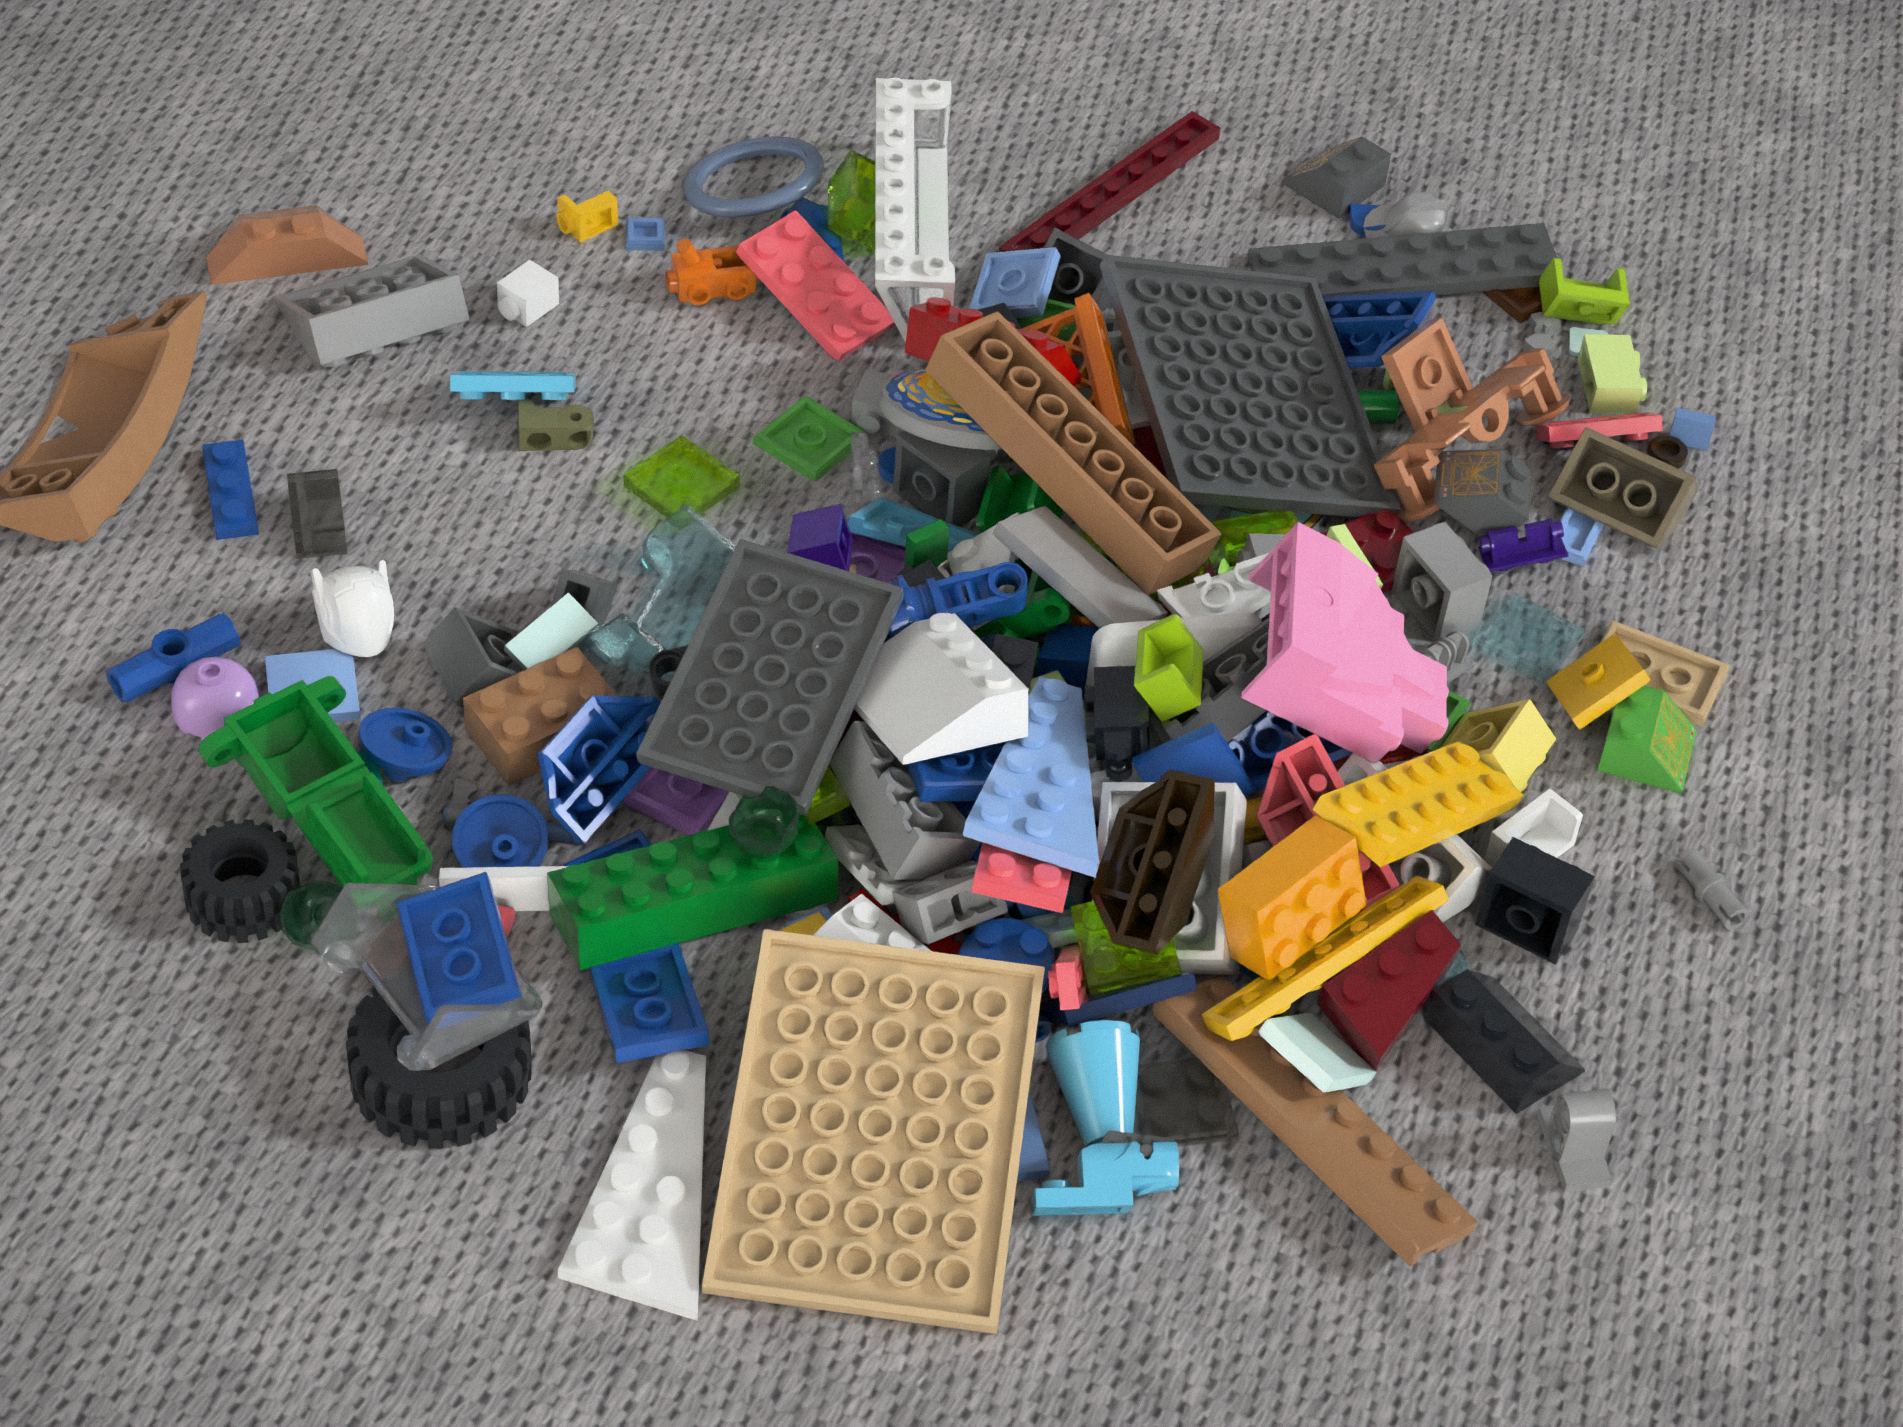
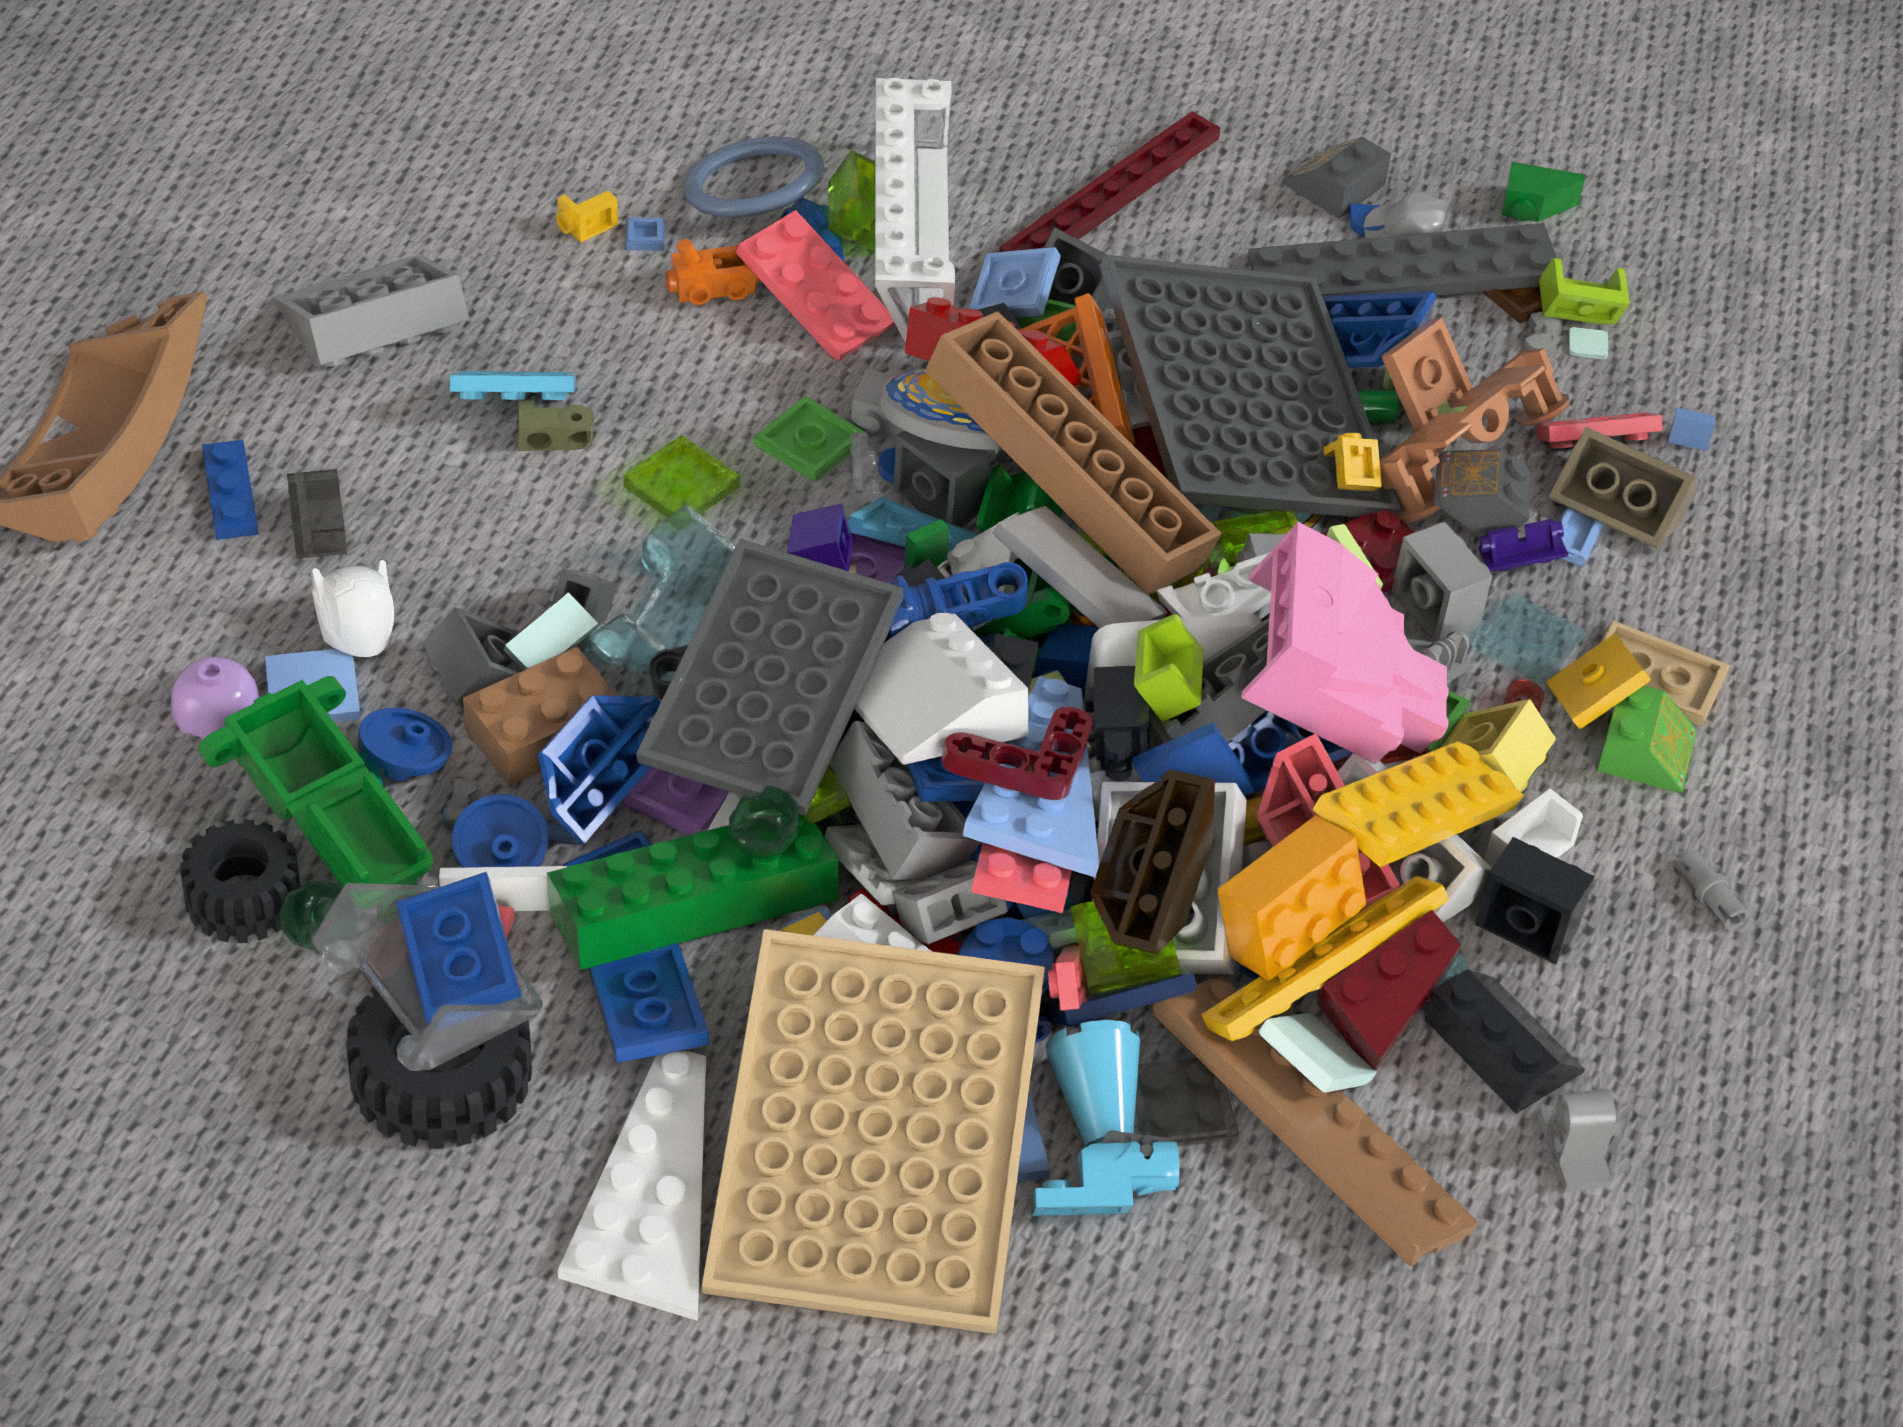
(170, 654): blue piece -> none
(283, 245): nougat wedge -> none
(527, 293): white brick -> none
(980, 757): none -> dark red beam
(1355, 462): none -> yellow bracket
(1524, 688): none -> clear red bush
(1540, 192): none -> green slope
(1611, 374): yellowish green brick -> none
(1668, 450): dark brown tile -> none

